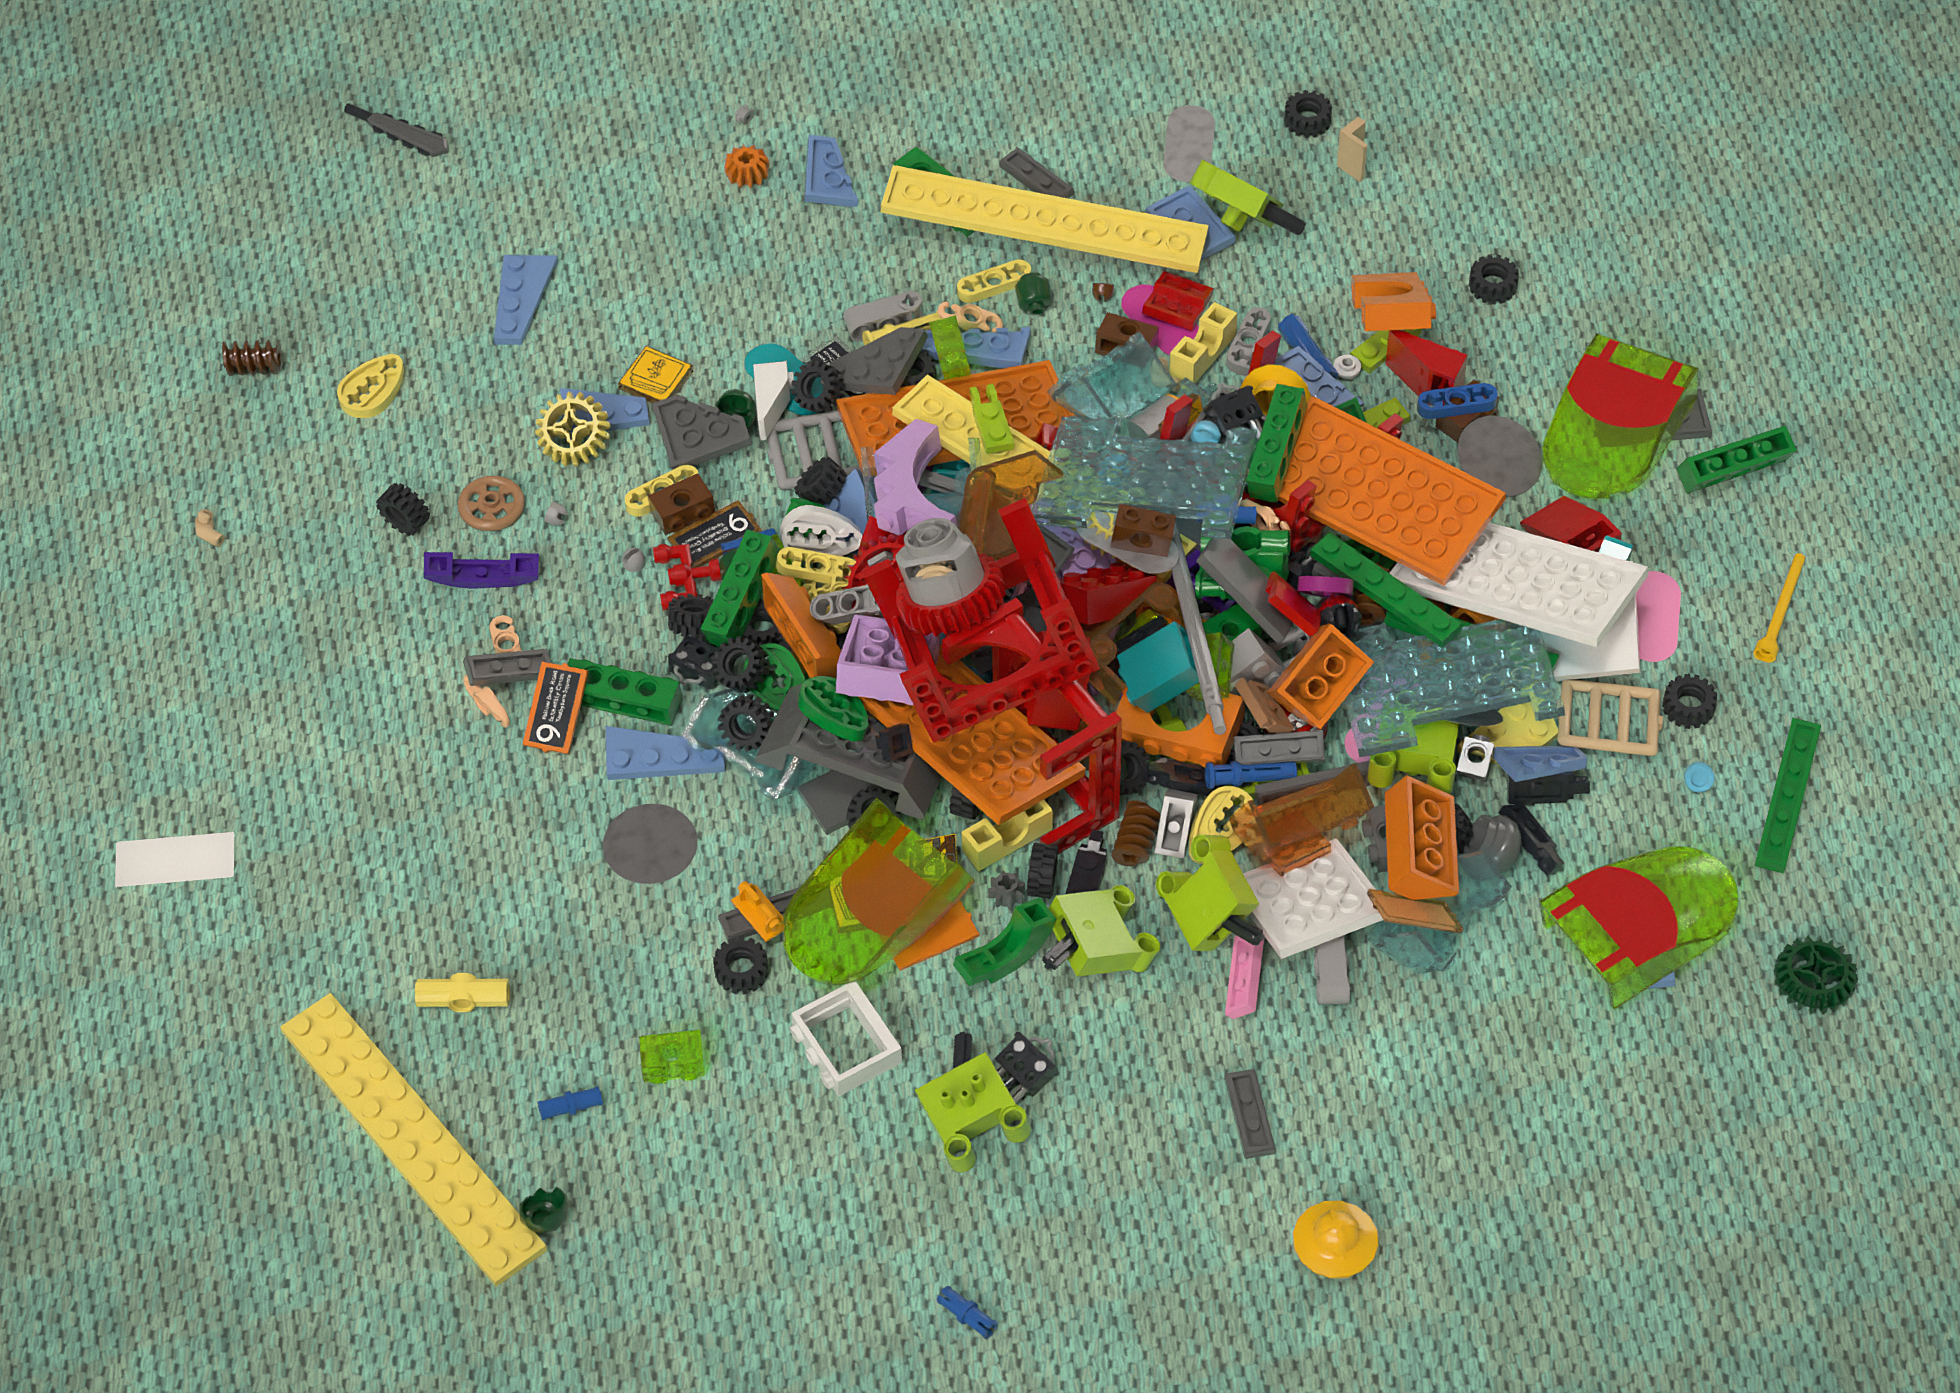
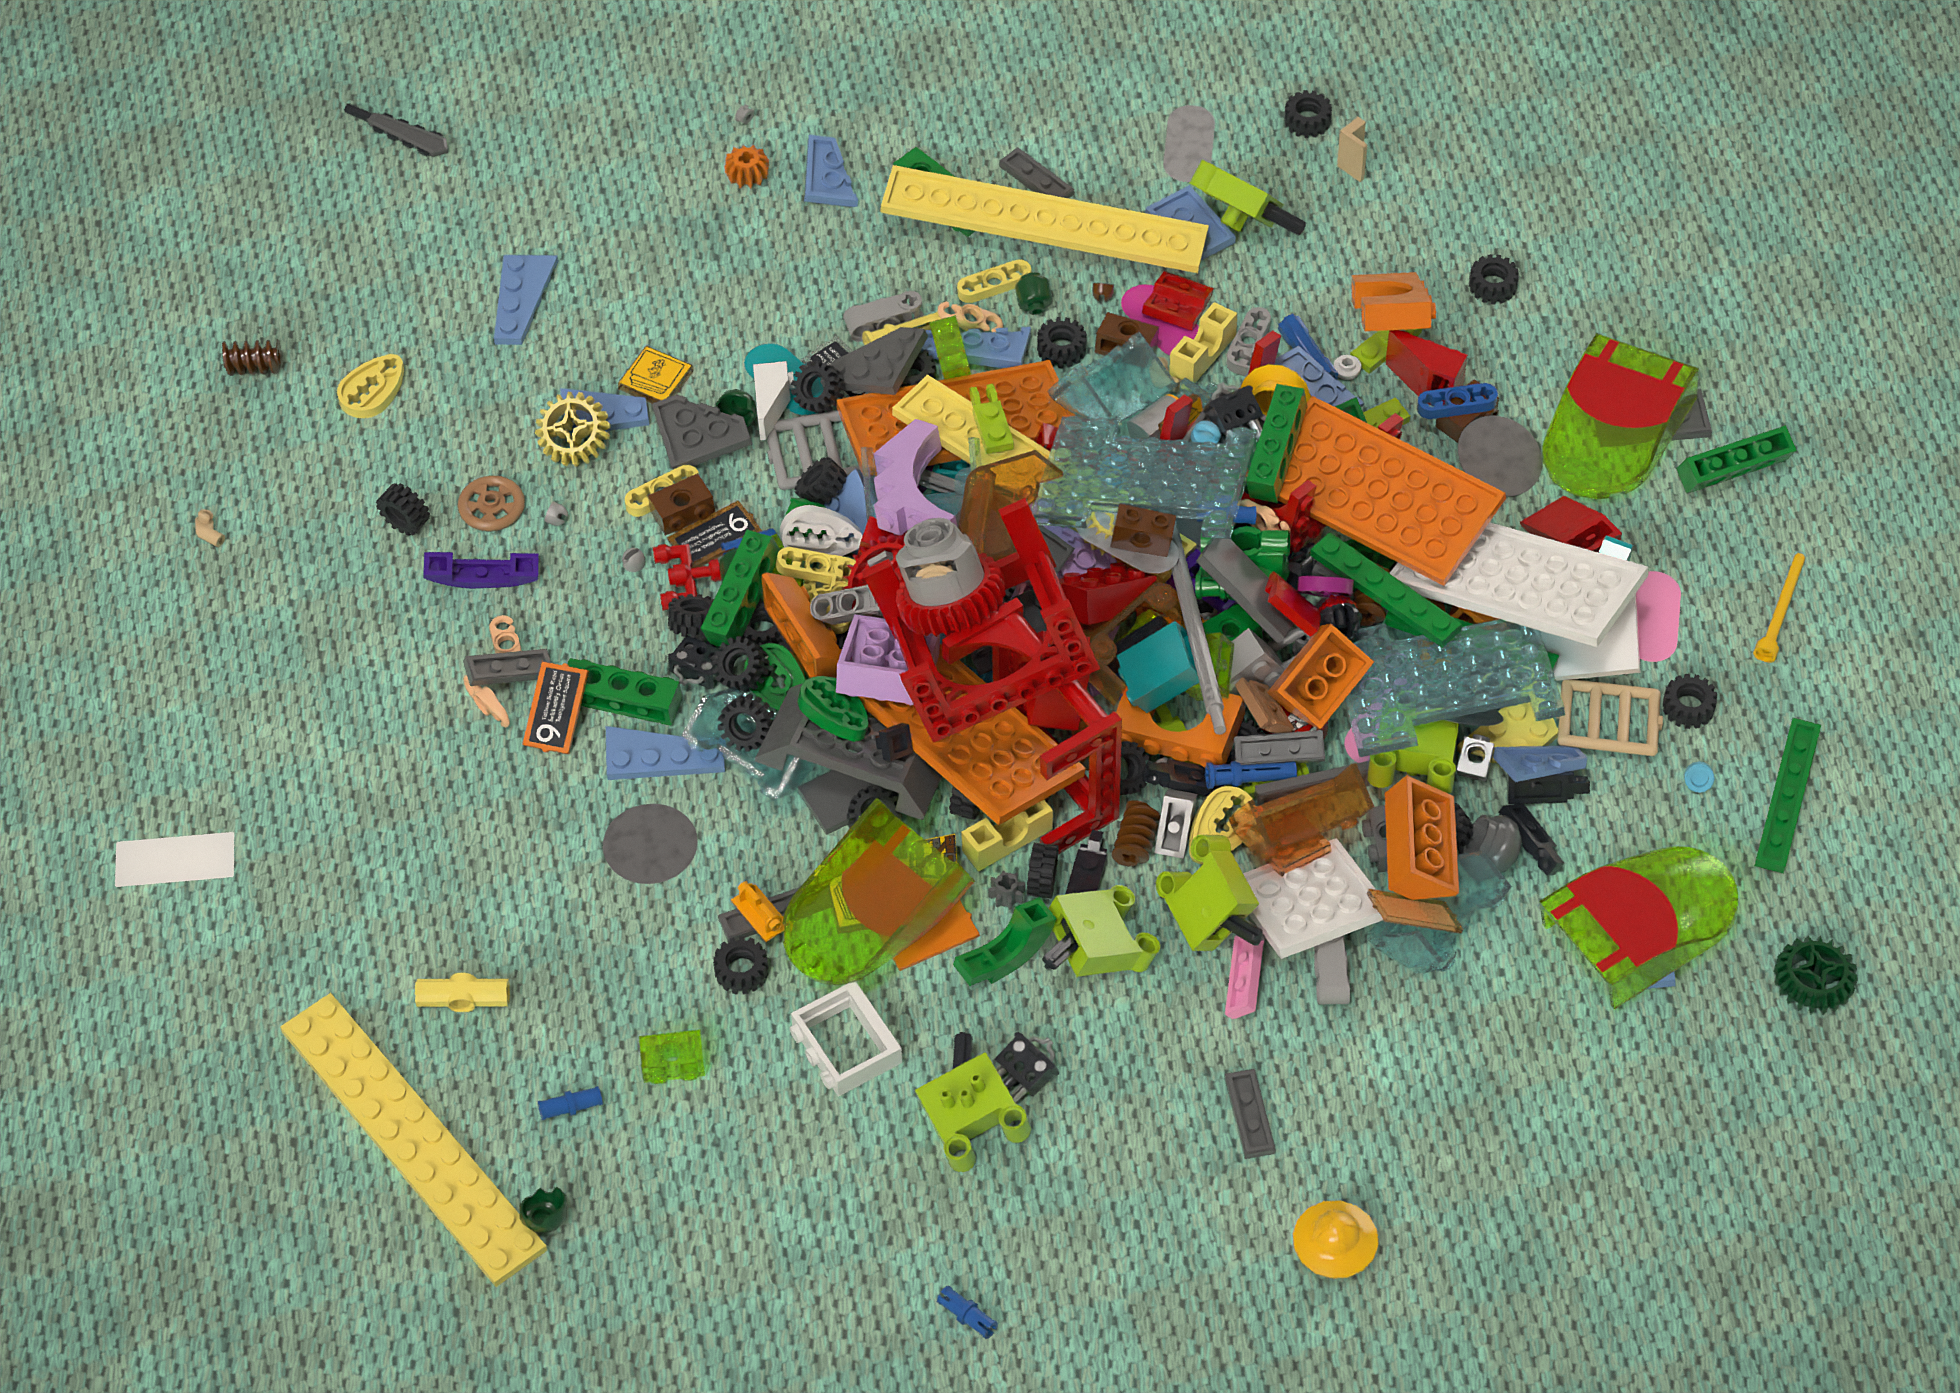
(1061, 353): none -> black tyre

